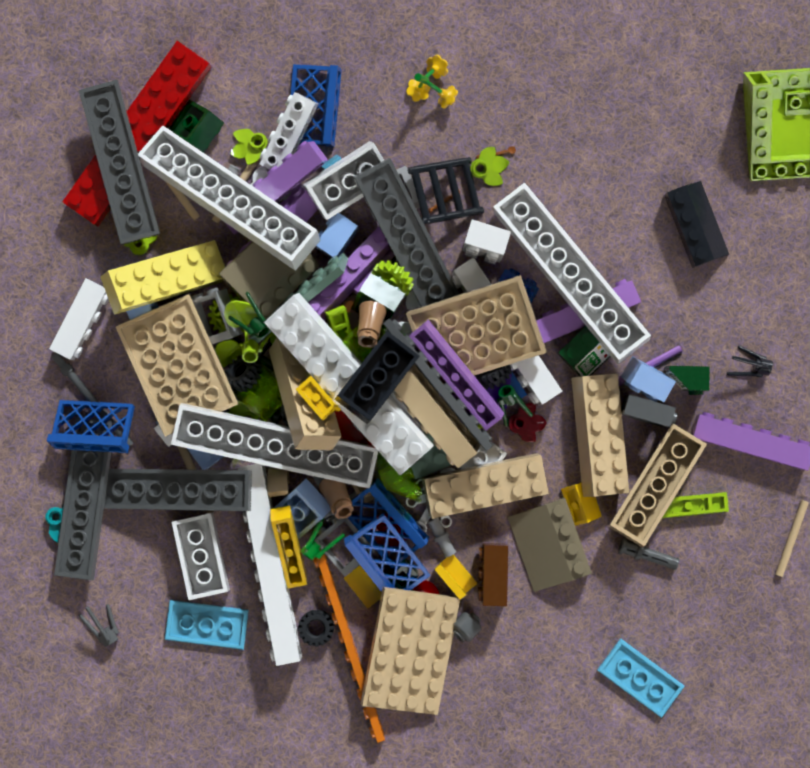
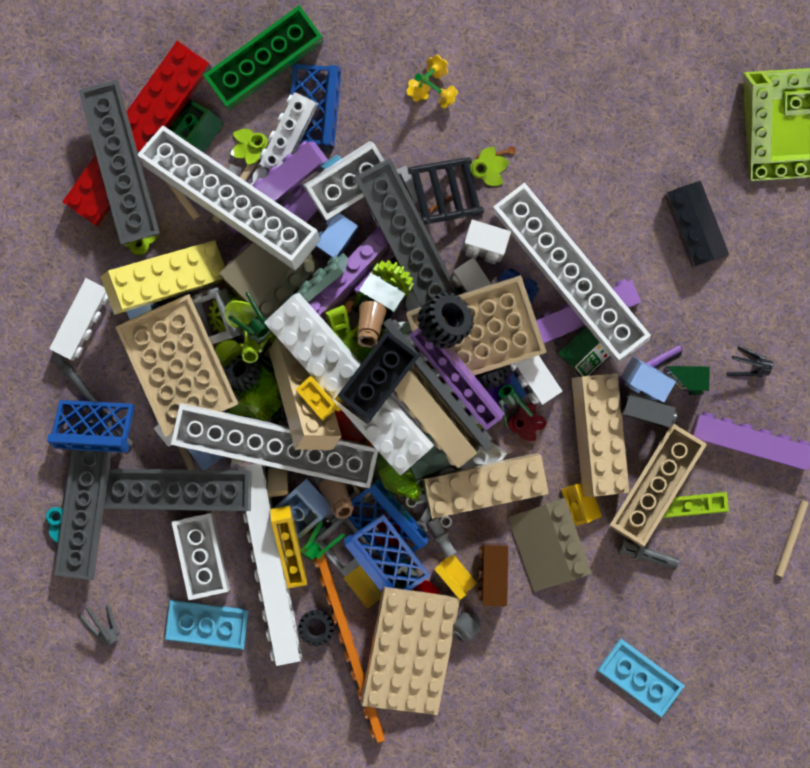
(263, 57): none -> green brick
(435, 327): none -> black tyre

